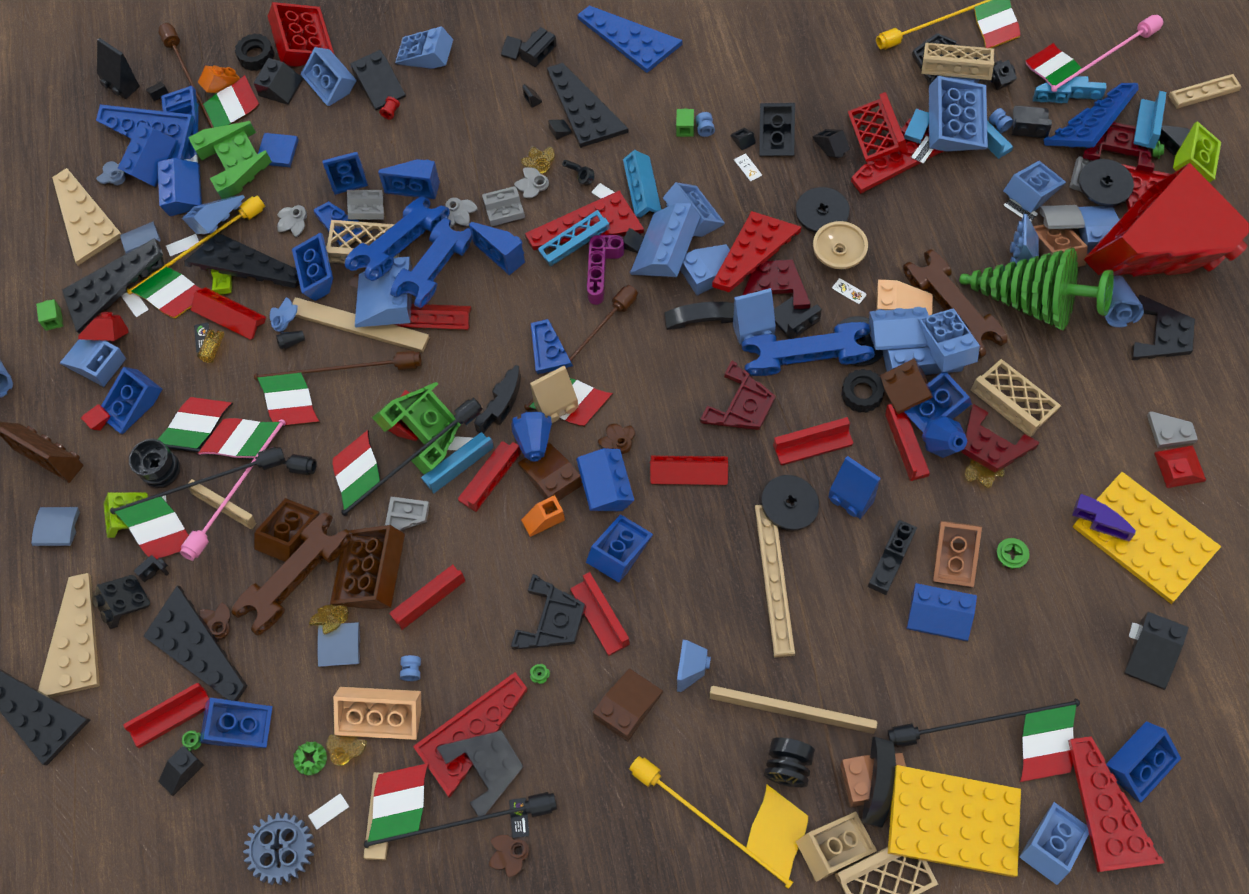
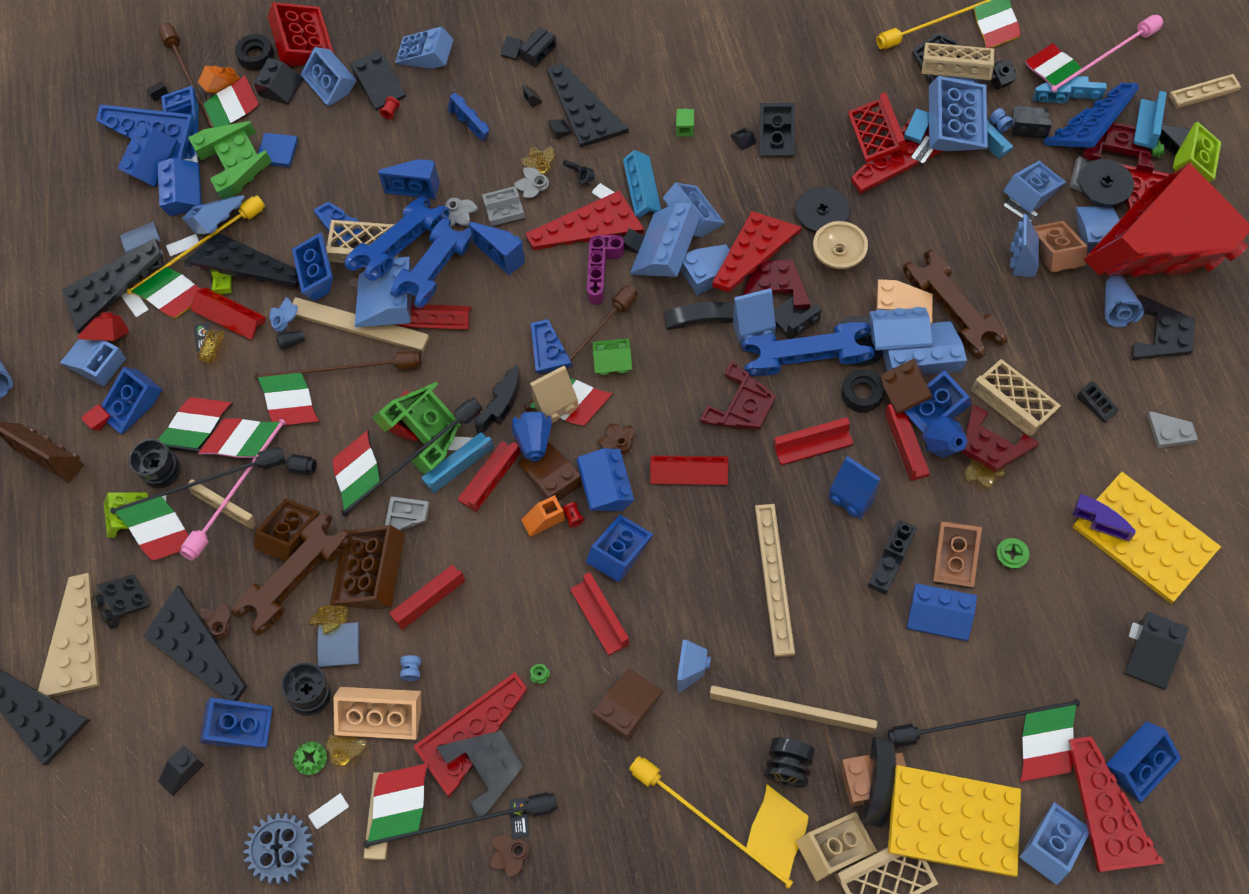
(49, 314): bright green brick -> none
(55, 526): sand blue slope -> none
(84, 220): tan wing -> none
(111, 174): sand blue plate -> none
(115, 70): black slope -> none
(149, 568): black bracket -> none
(167, 715): red panel -> none
(188, 736): bright green plate -> none
(290, 220): light grey plate -> none
(300, 680): none -> black wheel
(345, 172): blue slope -> none
(365, 204): light grey slope -> none
(465, 114): none -> blue wing
(559, 618): black wing -> none
(574, 521): none -> red bush
(576, 241): dark azure fence -> none
(612, 356): none -> bright green slope
(636, 42): blue wing -> none
(704, 123): medium blue wheel -> none
(748, 167): white sticker -> none
(784, 515): black piece -> none
(832, 142): black slope -> none
(849, 291): white sticker -> none
(949, 340): medium blue slope -> none
(1042, 286): bright green plant -> none
(1062, 217): light grey slope -> none
(1088, 401): none -> black slope
(1180, 466): red slope -> none

